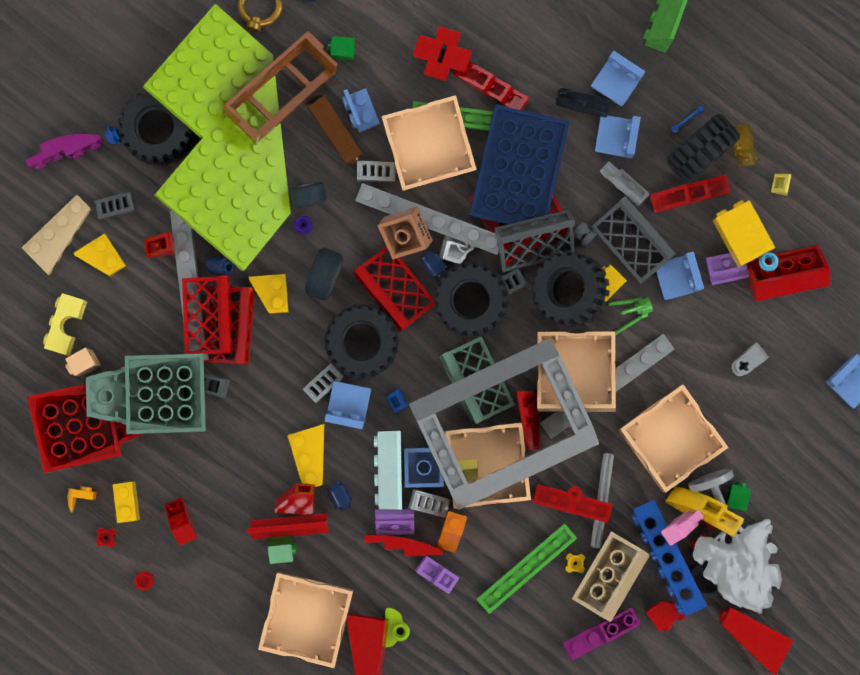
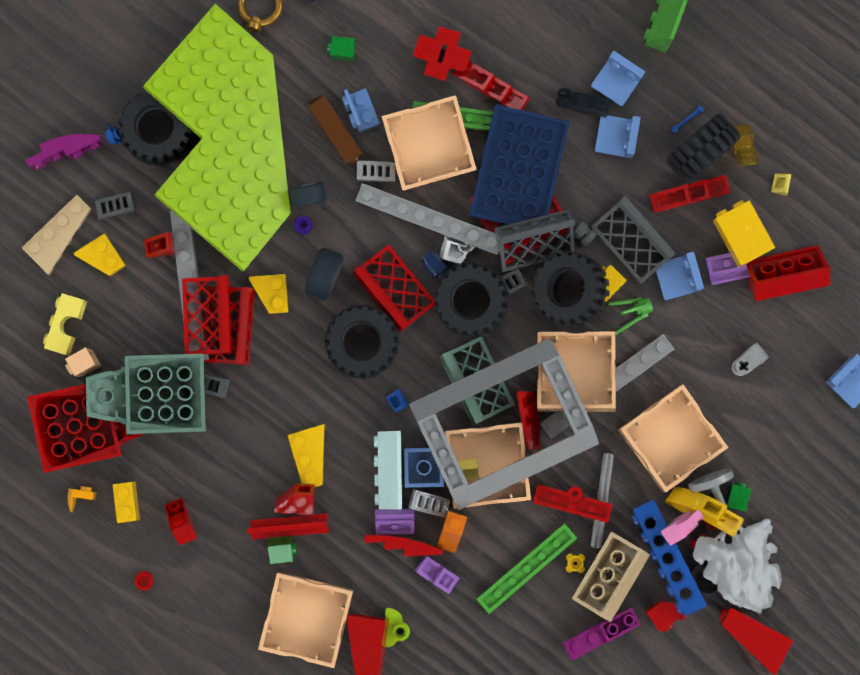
(106, 542): red plate -> none
(220, 266): dark blue brick -> none
(305, 42): dark orange piece -> none
(311, 394): light grey slope -> none
(339, 496): dark blue brick -> none
(348, 404): medium blue bracket -> none
(405, 232): nougat brick -> none
(625, 183): light grey hinge -> none
(768, 256): medium azure plate -> none

